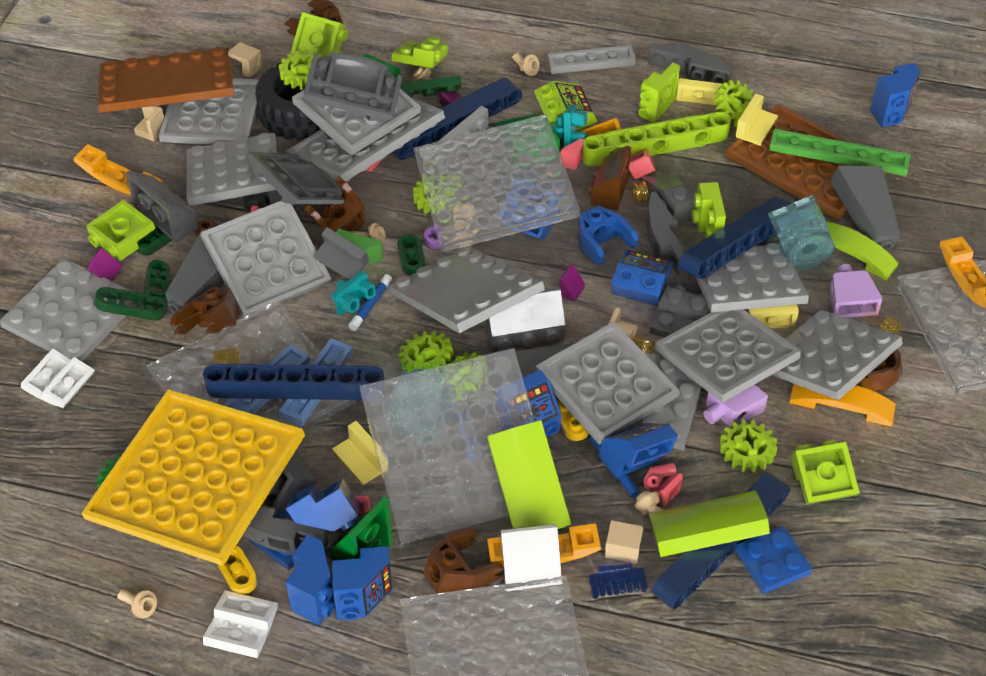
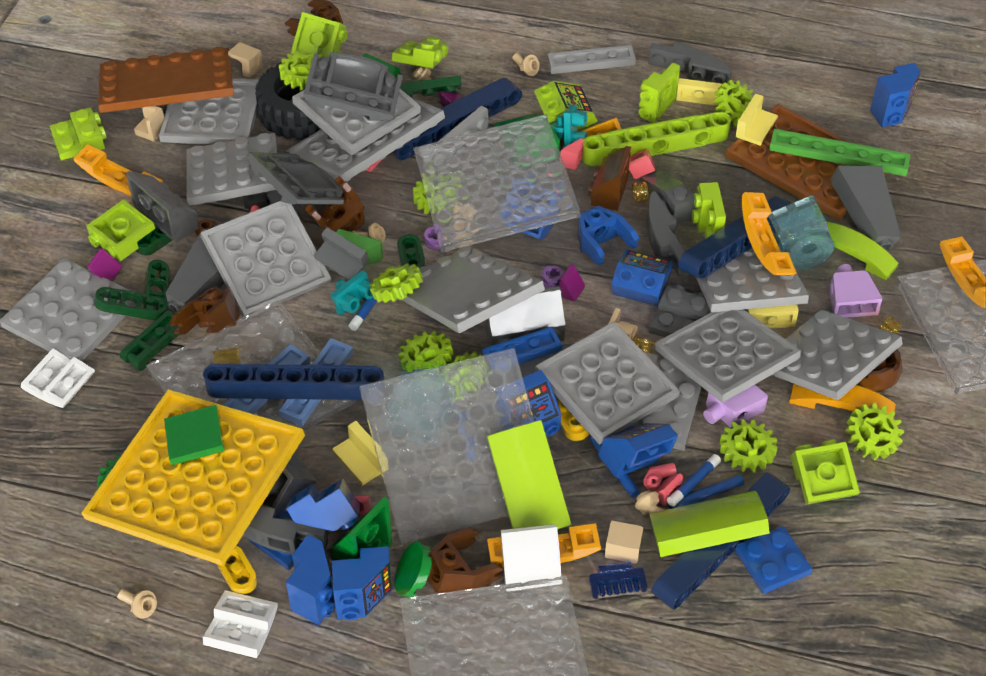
(76, 133): none -> lime plate
(150, 342): none -> dark green plate
(194, 435): none -> green tile
(396, 283): none -> lime gear
(413, 569): none -> green tile
(530, 345): none -> blue tile
(551, 271): none -> medium lavender bush
(693, 480): none -> blue bar
(710, 491): none -> blue bar
(761, 237): none -> light orange slope
(863, 431): none -> lime gear

